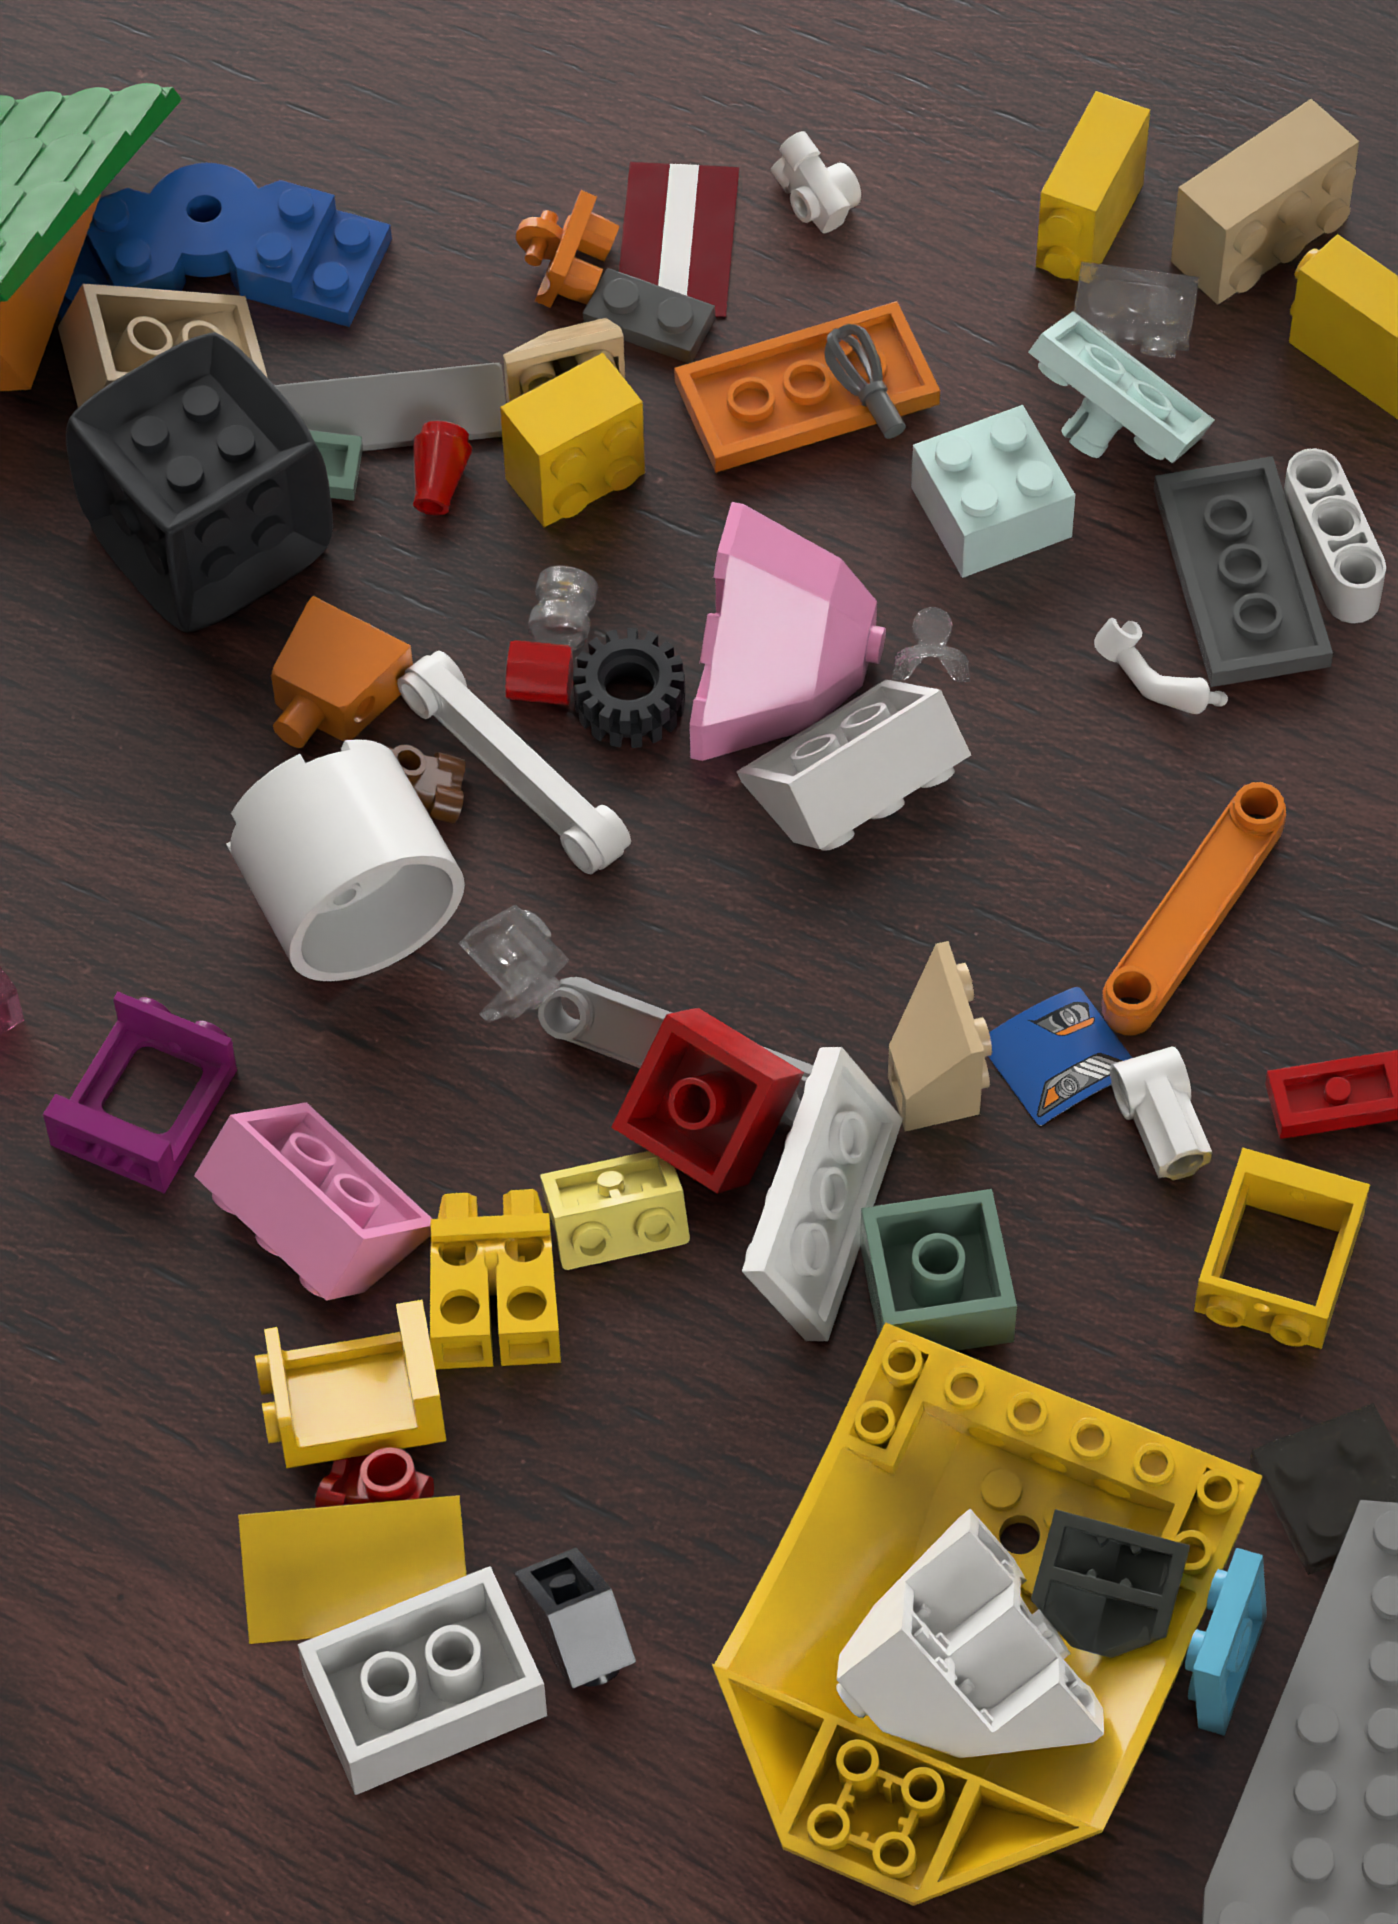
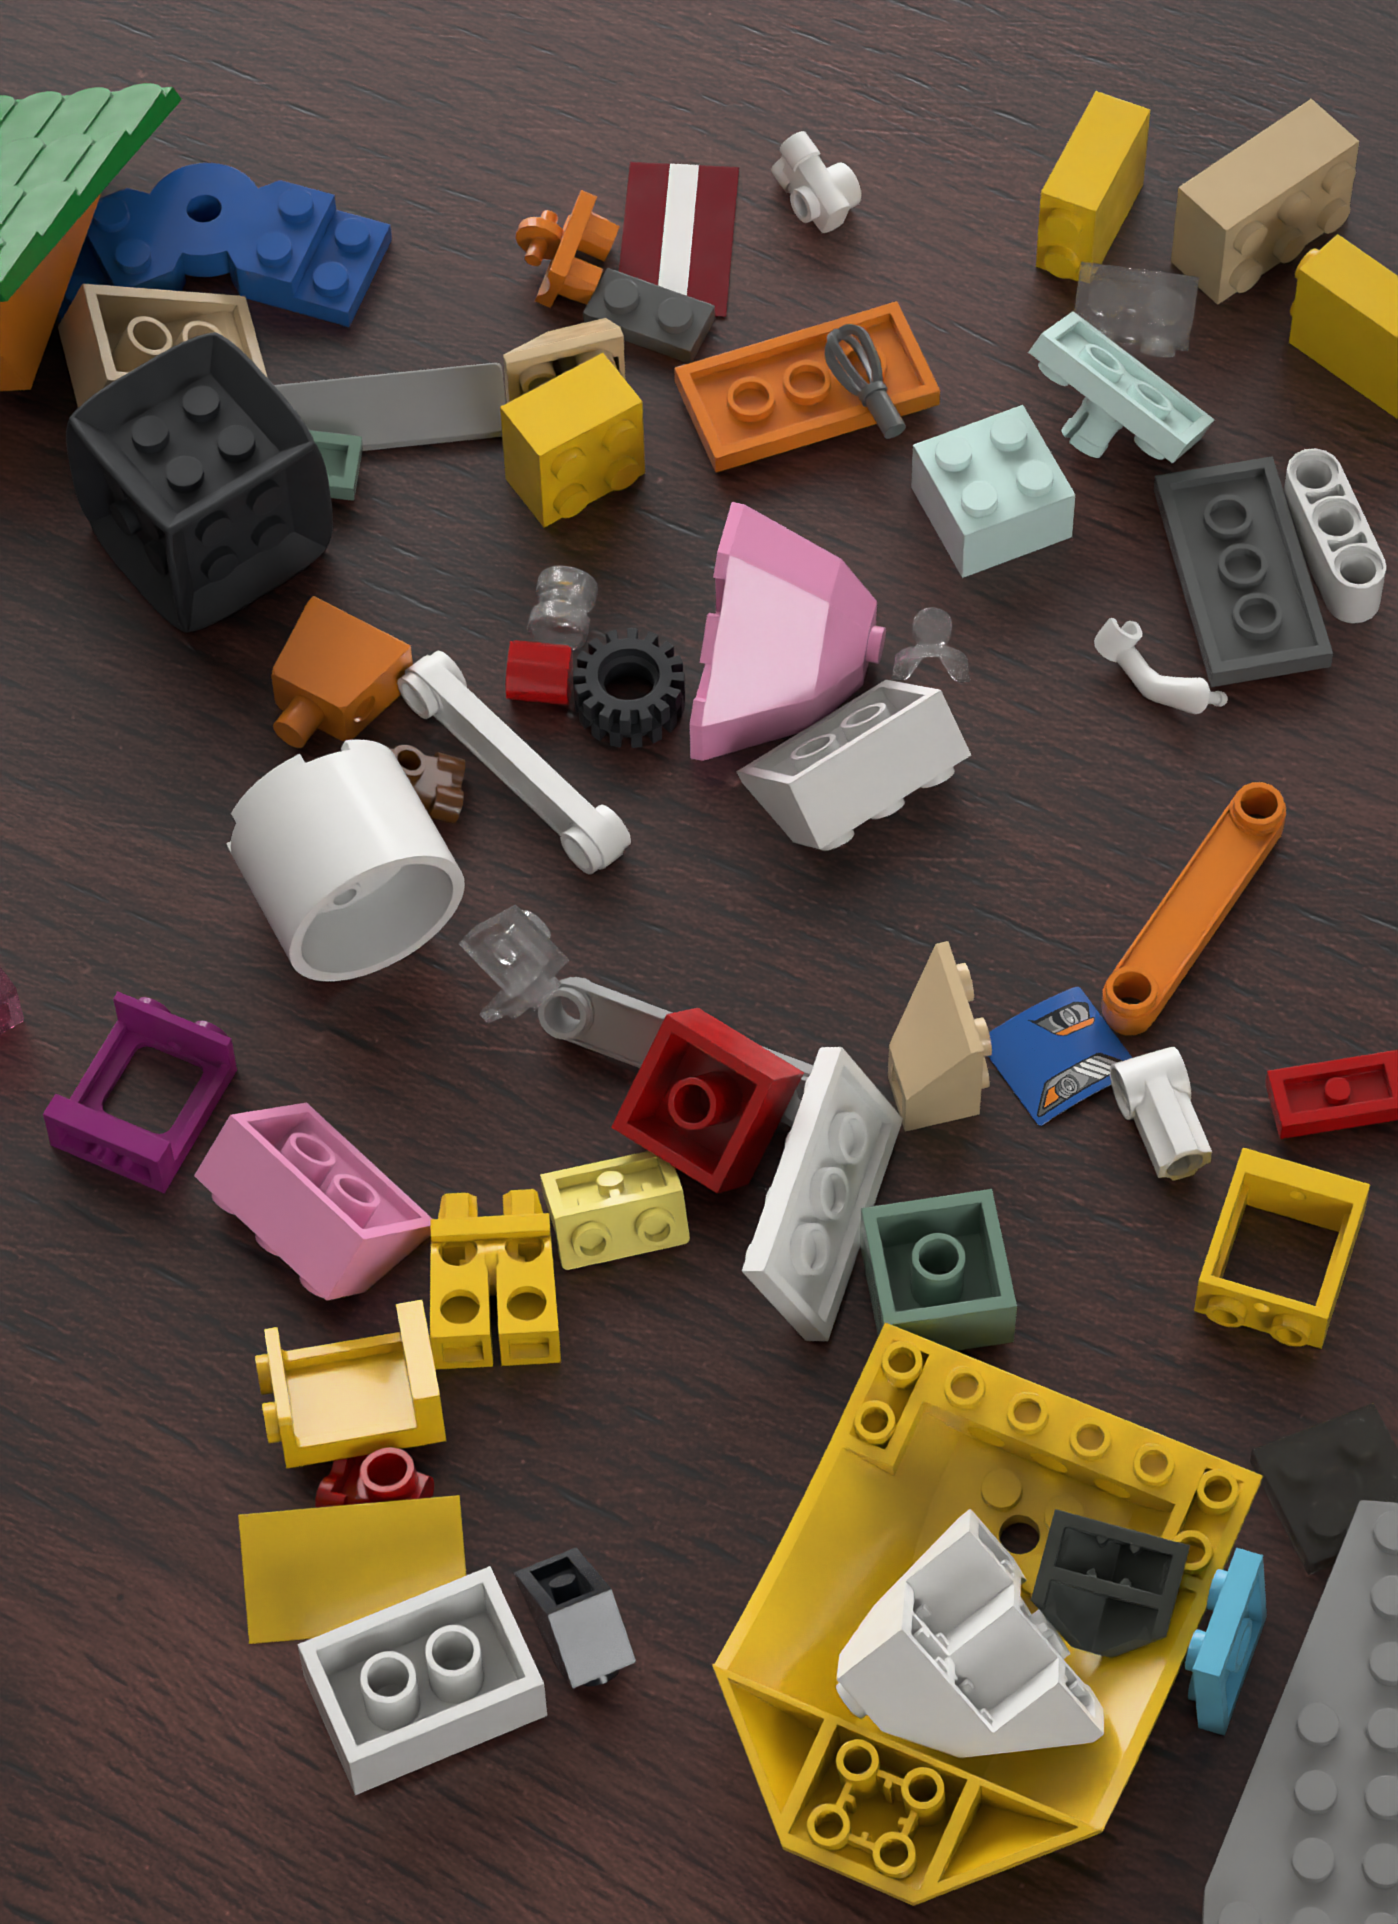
(439, 462): red cone -> none

